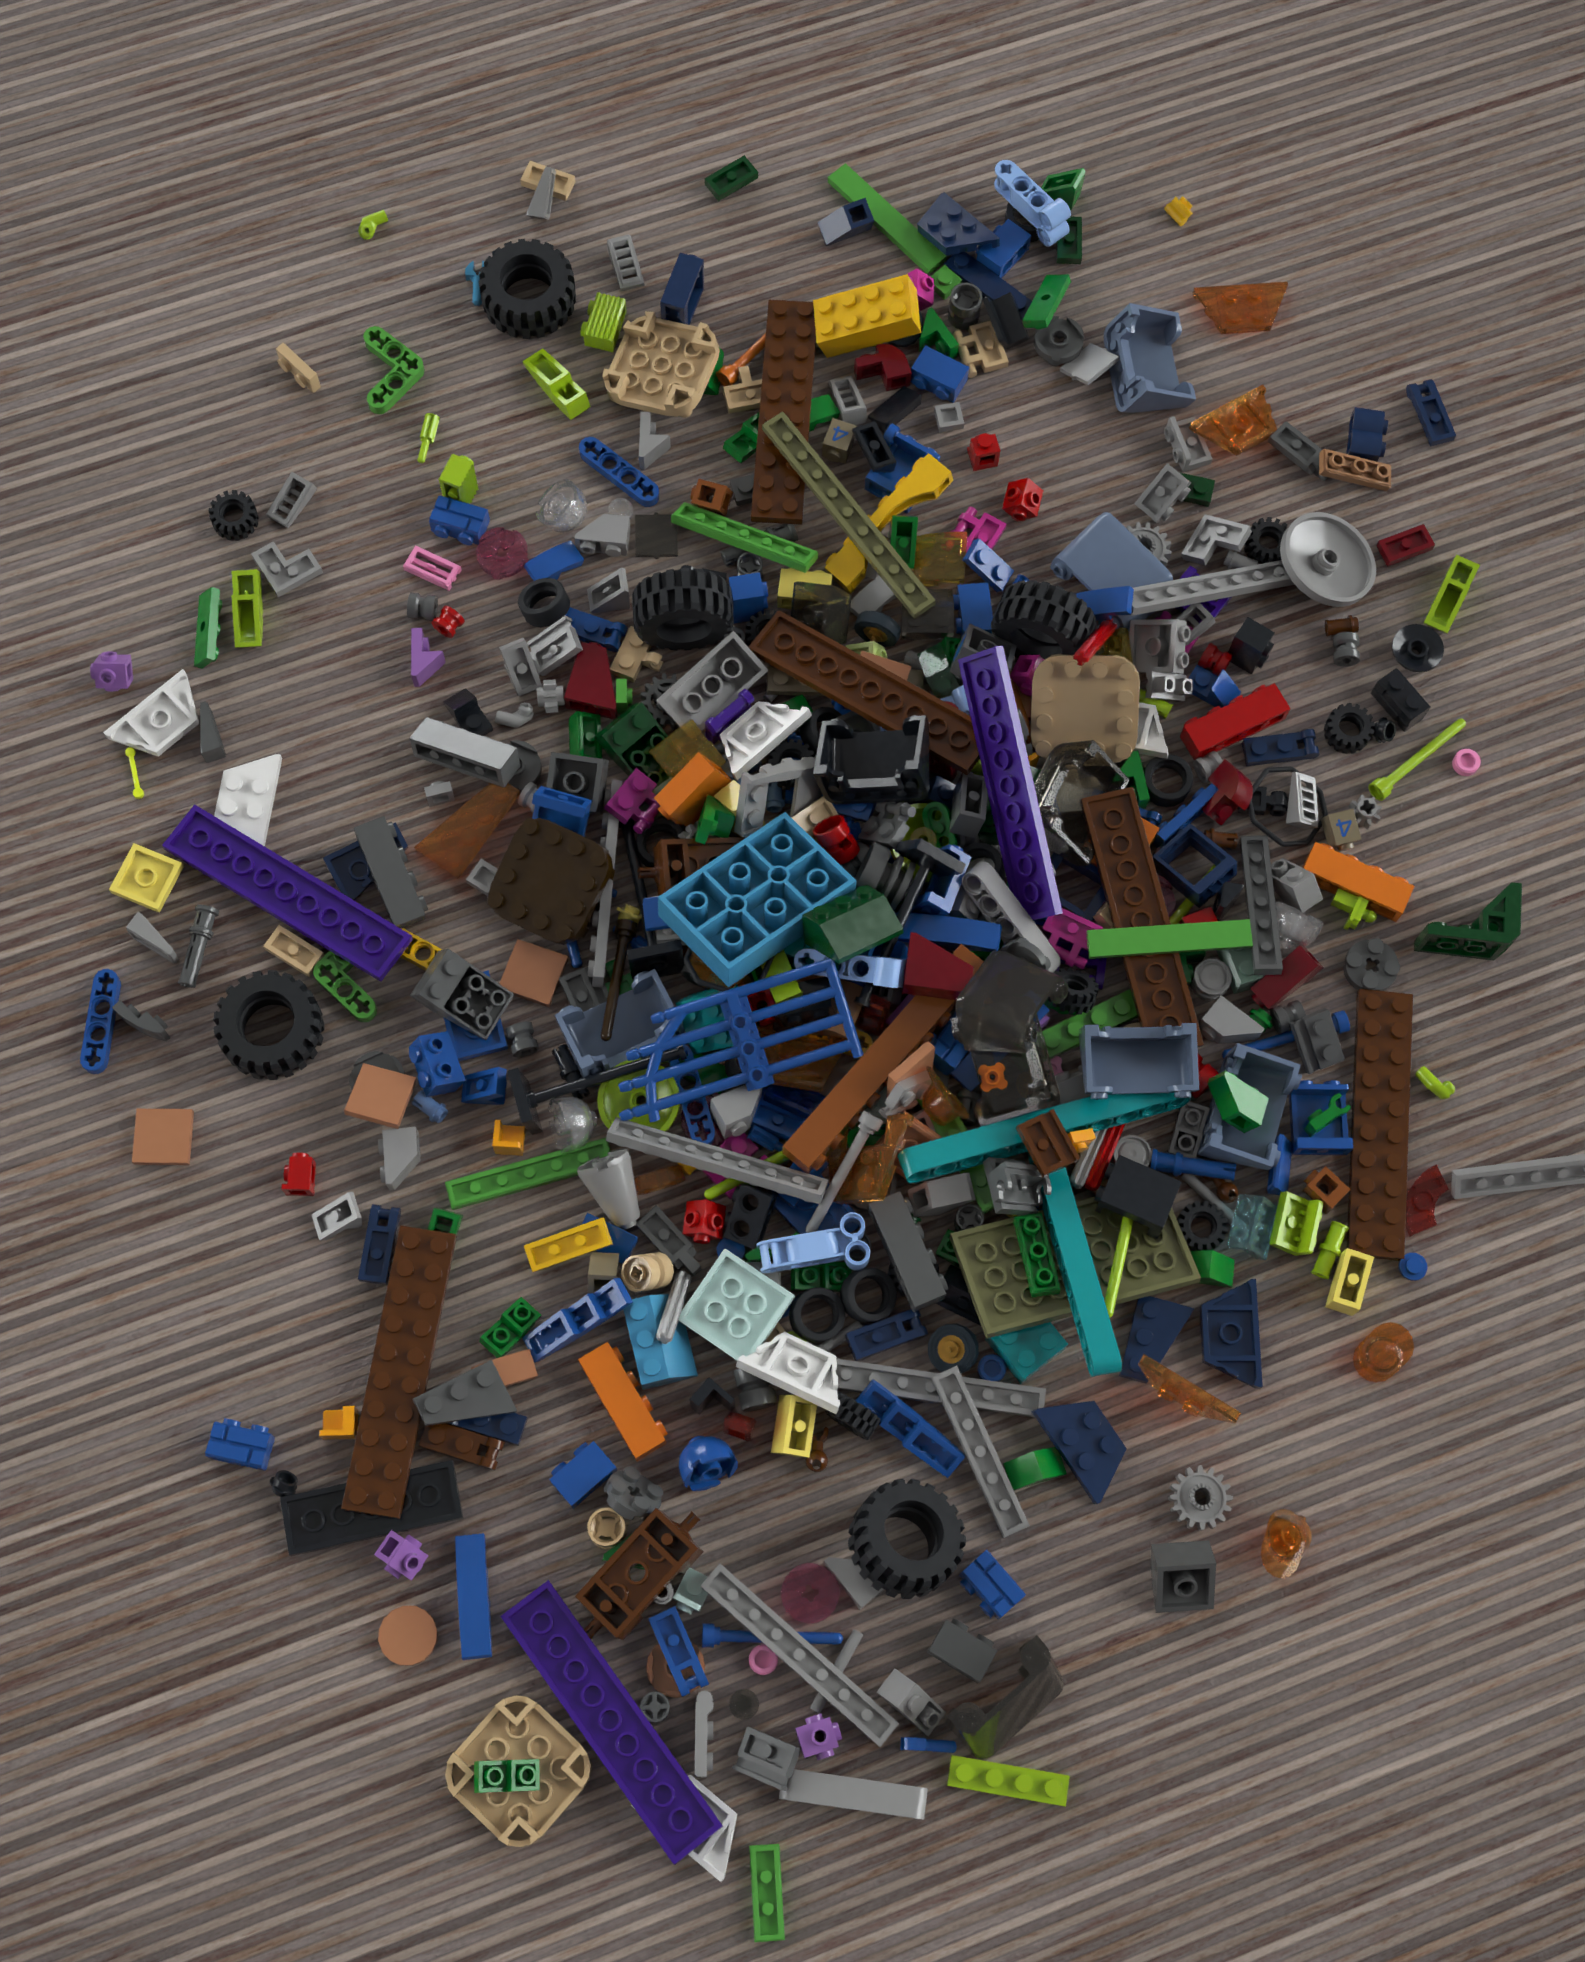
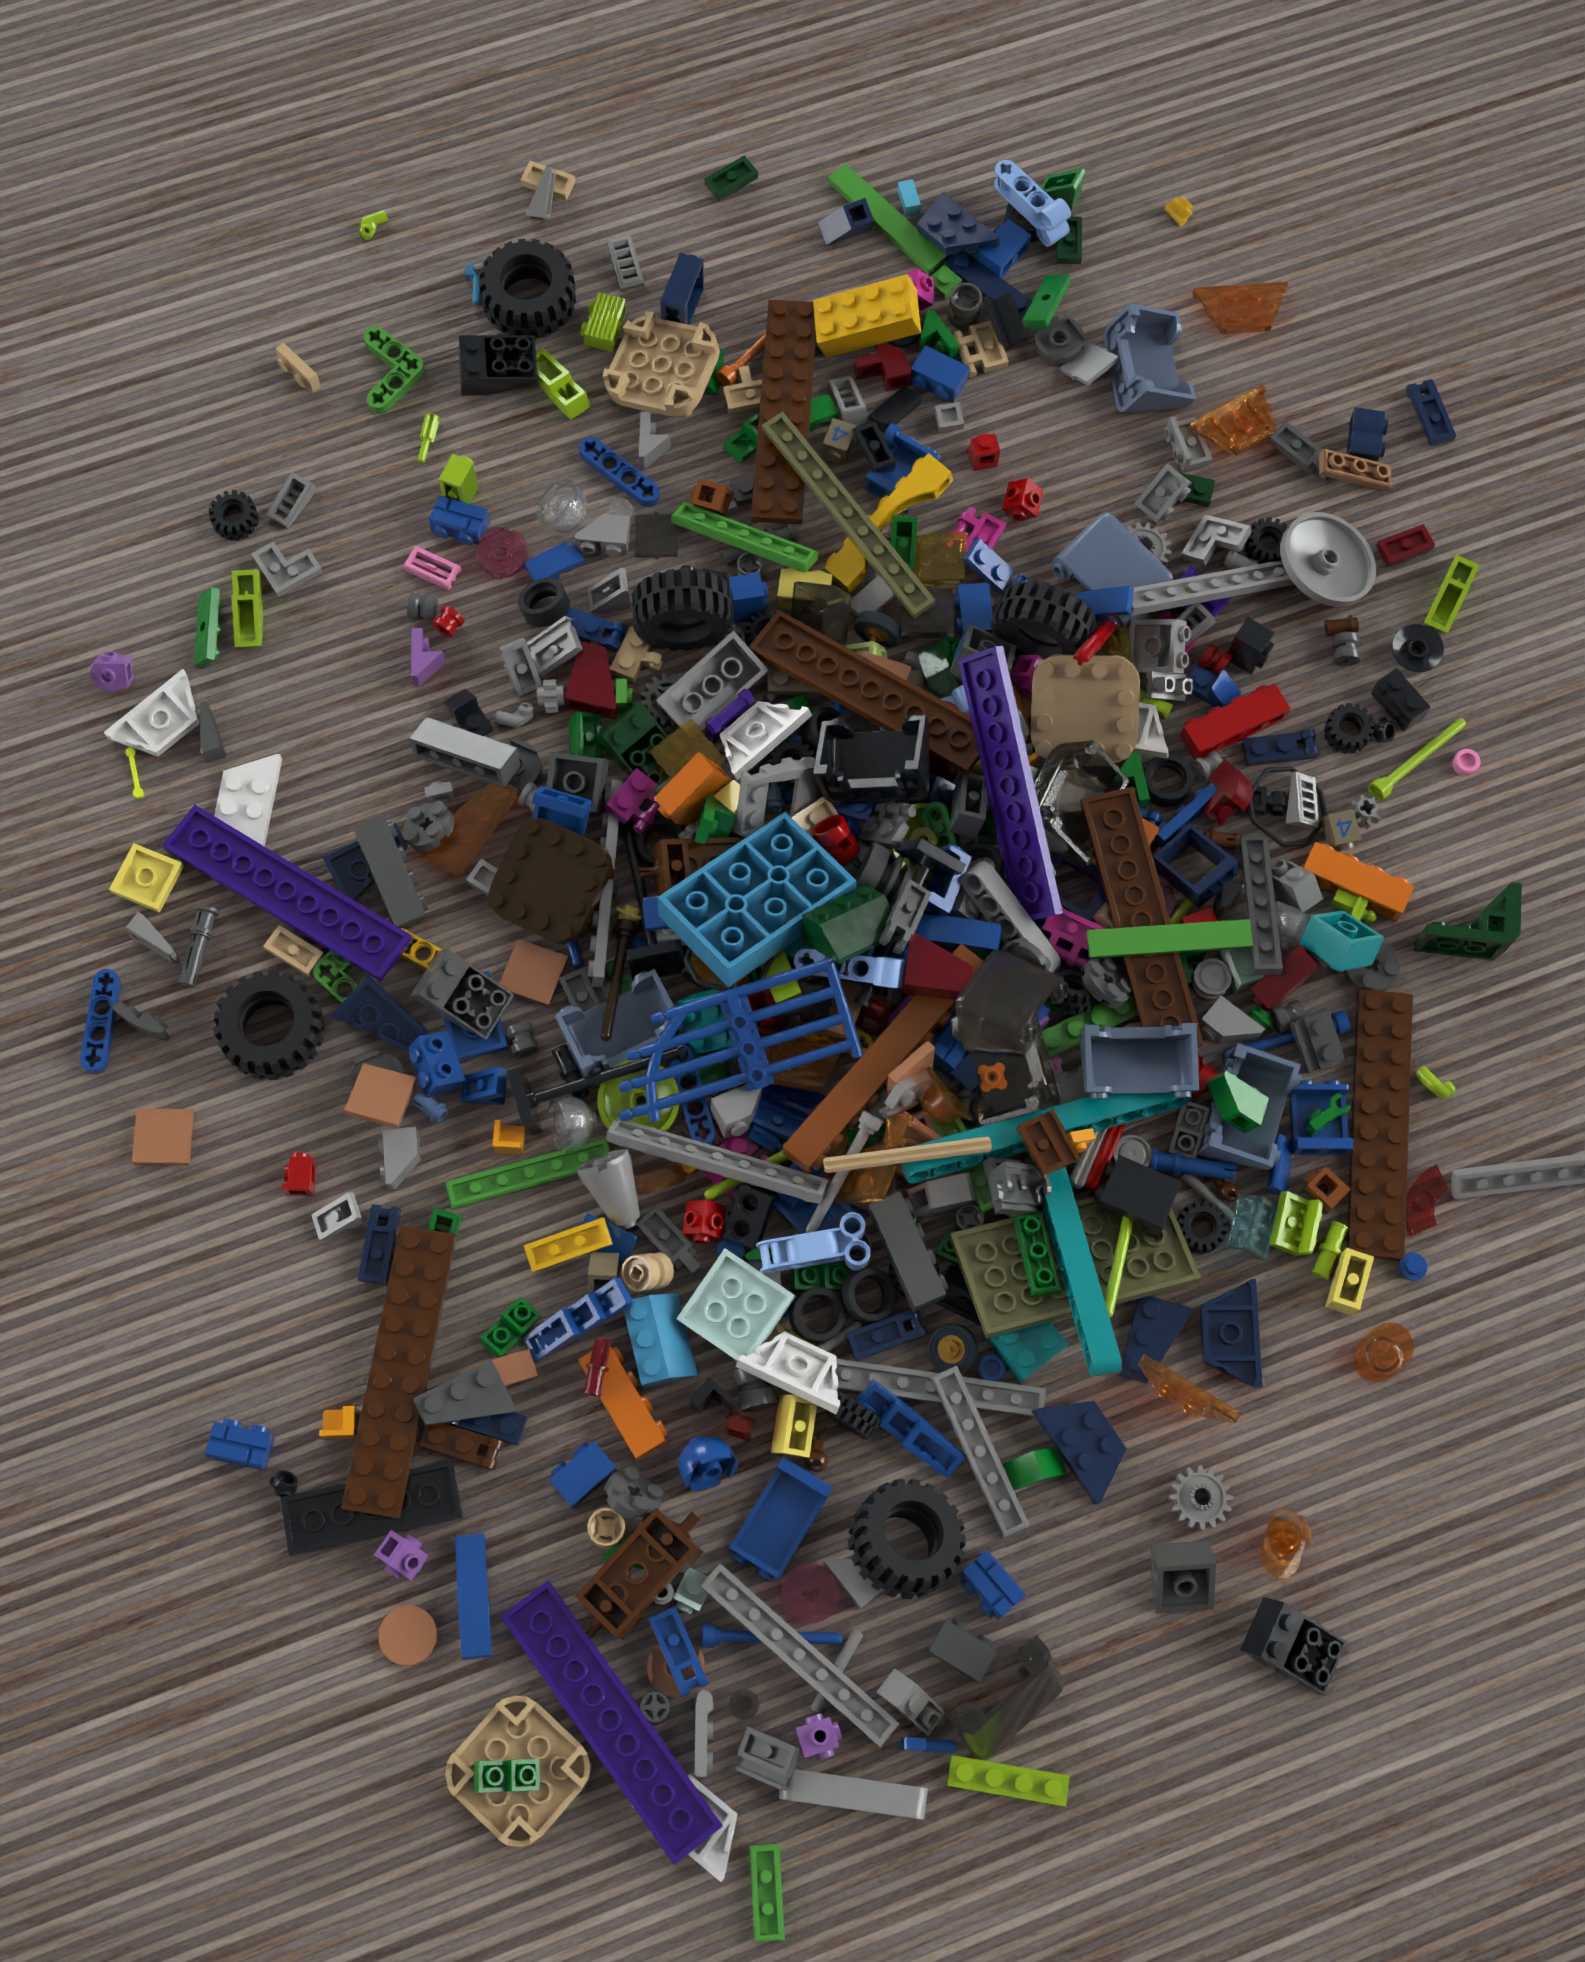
(378, 1013): none -> dark blue wing
(439, 823): none -> dark grey plate
(496, 363): none -> black slope
(597, 1367): none -> dark red axle
(673, 1307): light grey axle -> none
(762, 1660): bright pink tile -> none
(779, 1520): none -> blue panel
(905, 914): none -> dark grey hinge
(907, 1154): none -> tan axle
(908, 197): none -> medium azure piece
(1106, 981): none -> dark grey plate
(1214, 1268): green slope -> none
(1293, 1645): none -> black slope
(1341, 940): none -> teal brick

